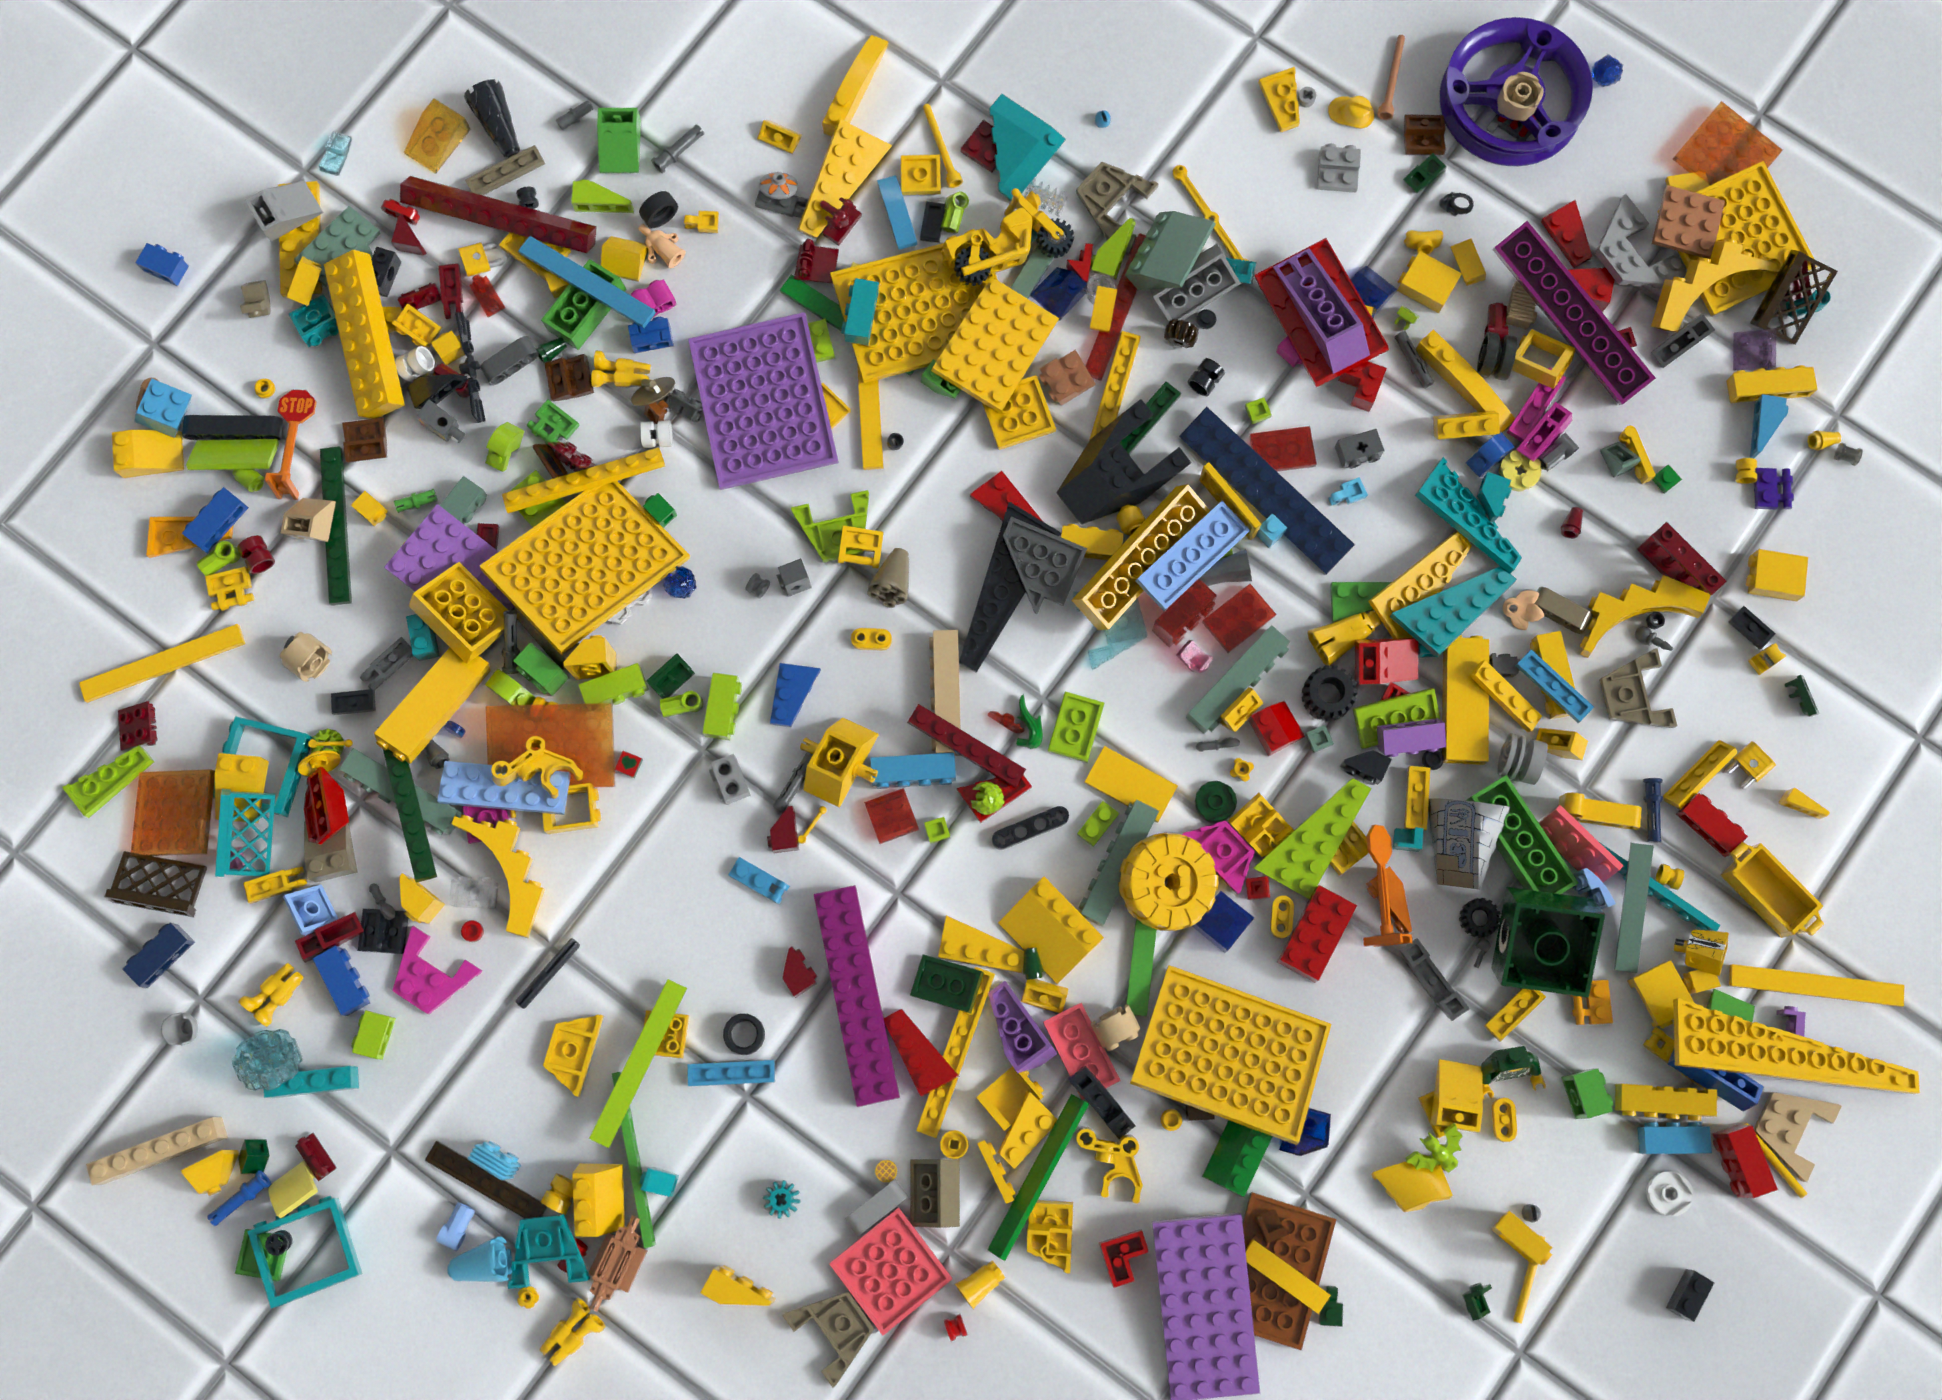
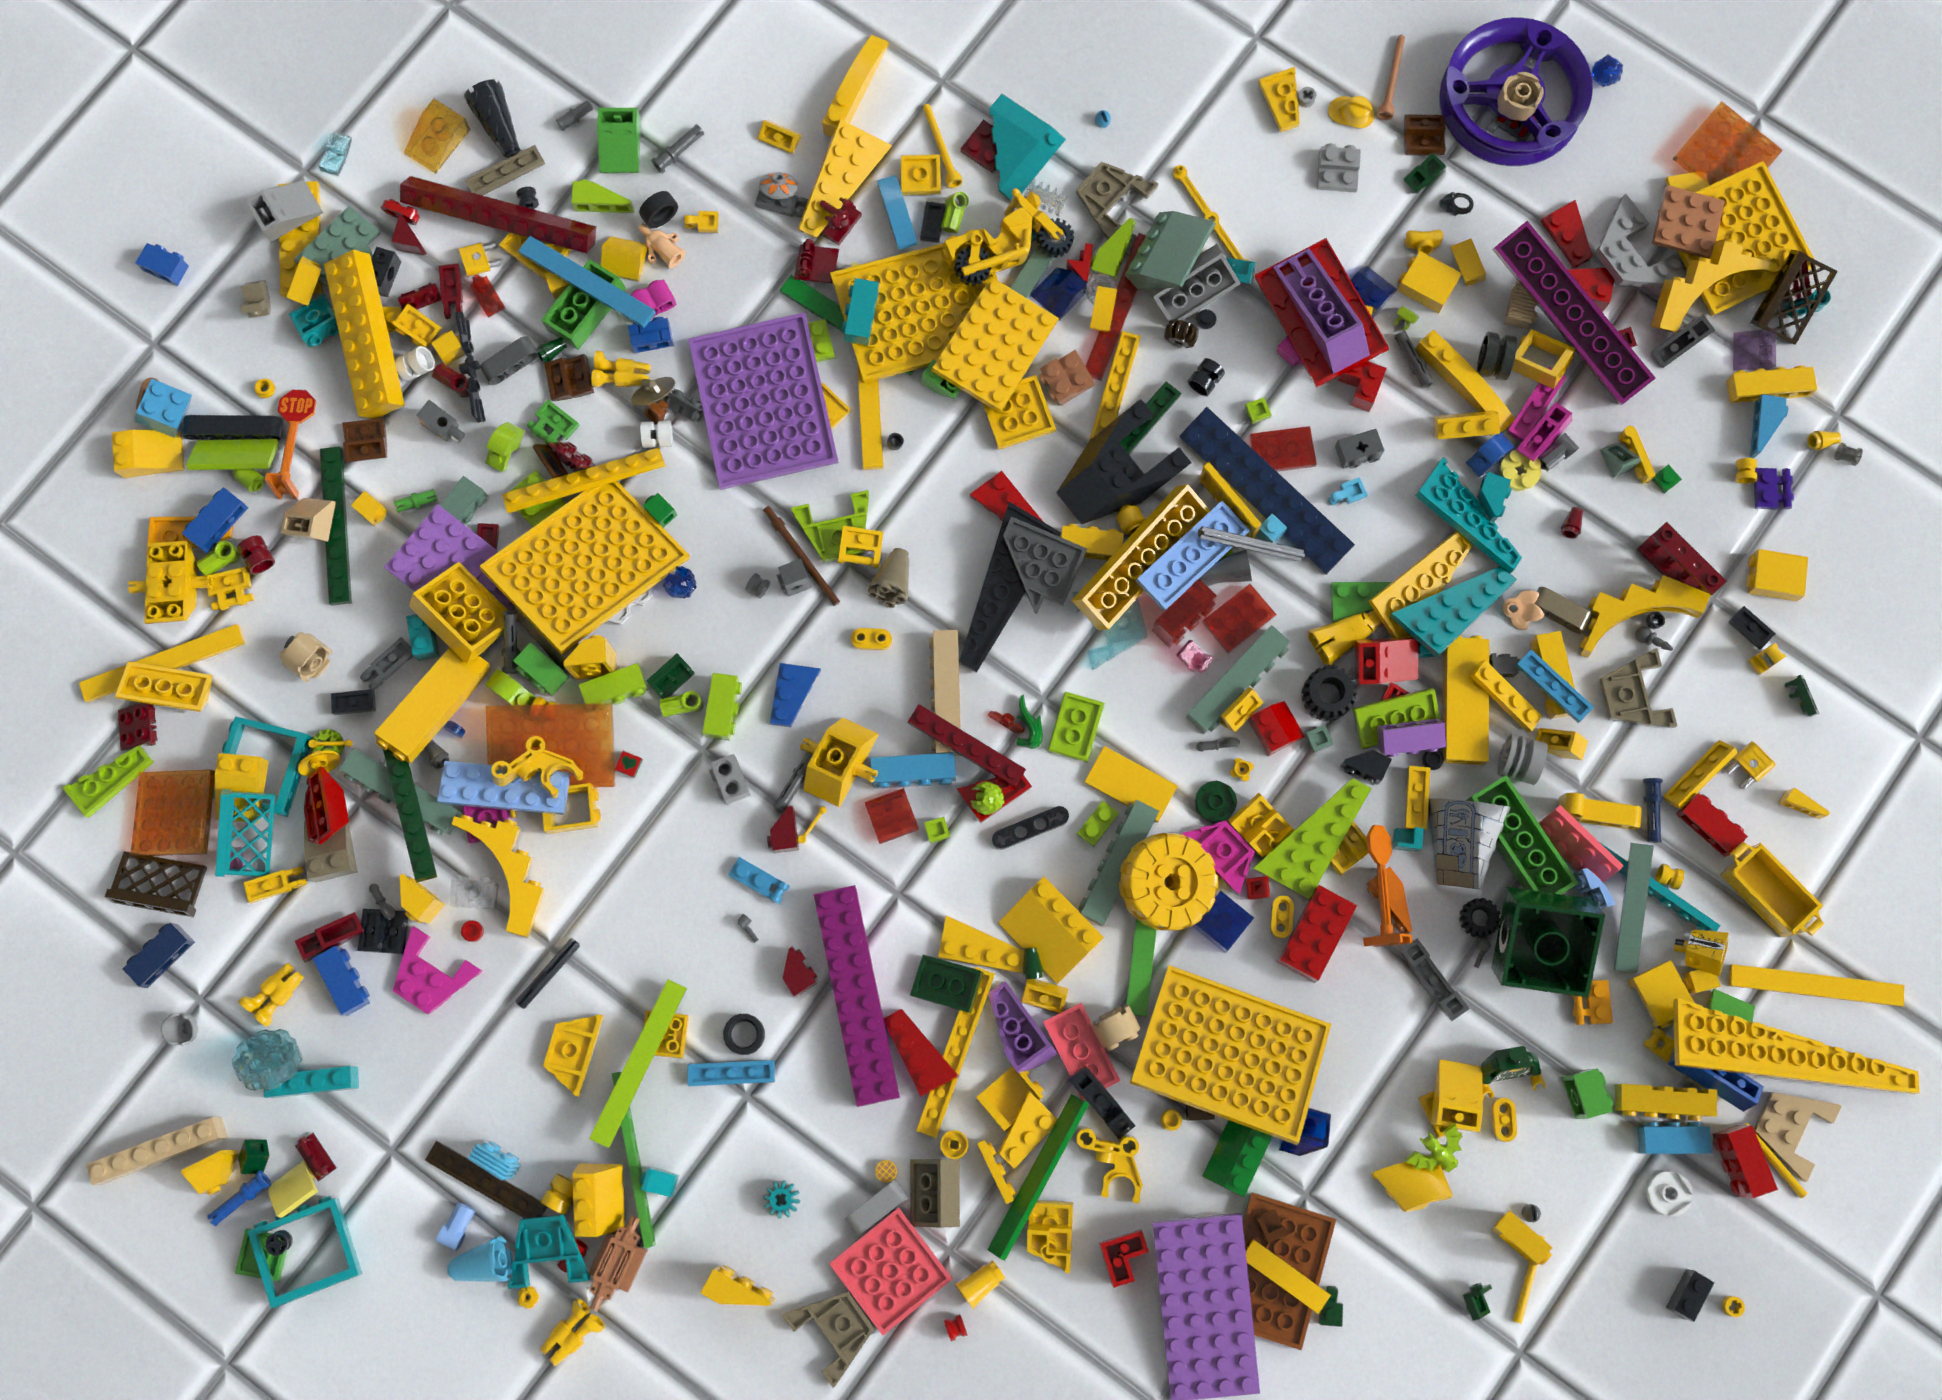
(164, 686): none -> yellow slope
(170, 582): none -> yellow slope
(310, 909): light blue slope -> none
(373, 1035): lime brick -> none
(433, 388): black slope -> none
(744, 921): none -> dark grey hand
(779, 525): none -> reddish brown bar
(1251, 543): none -> axle
(1497, 319): dark red piece -> none
(1513, 1012): yellow plate -> none
(1726, 1302): none -> yellow bush
(1796, 1020): medium lavender bracket -> none

